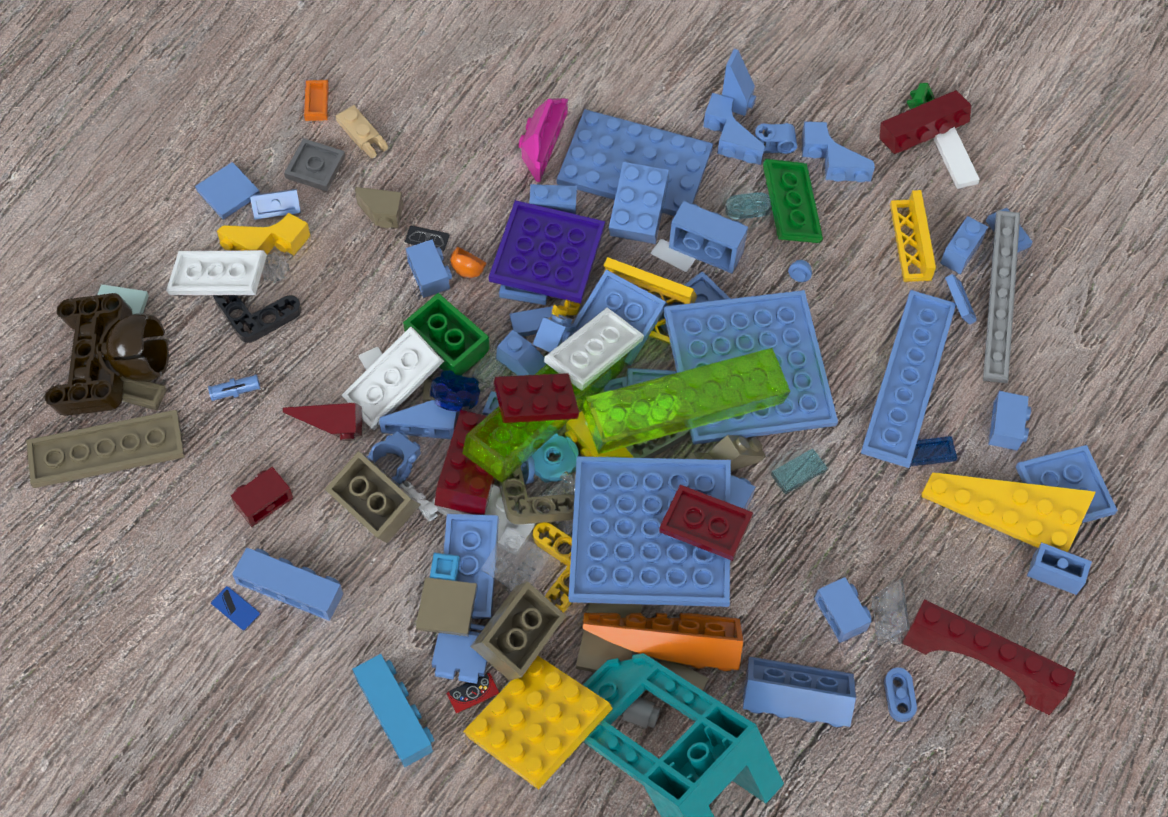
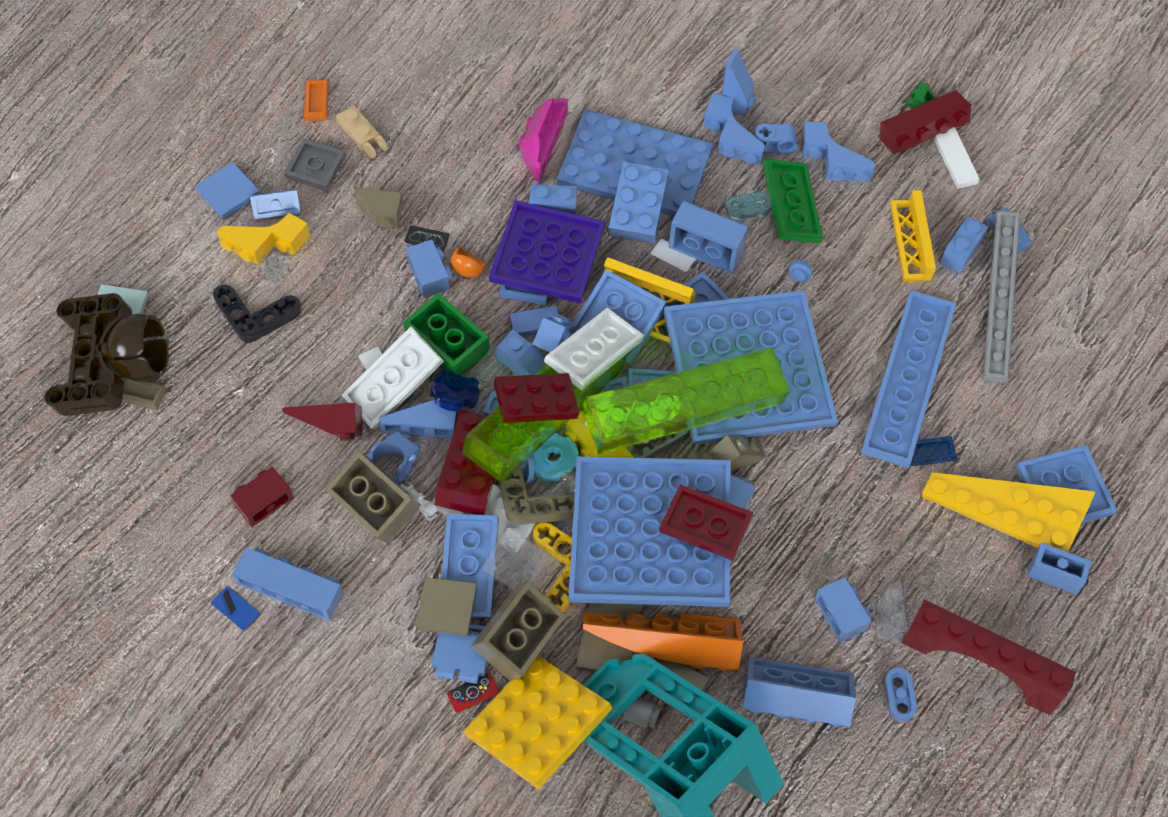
(104, 448): dark tan plate -> none
(216, 272): white tile -> none
(217, 391): medium blue pin -> none
(393, 710): dark azure brick -> none
(445, 566): dark azure tile -> none
(569, 308): yellow piece -> none
(798, 471): clear light blue tile -> none
(961, 299): medium blue tile -> none
(1009, 420): medium blue brick -> none

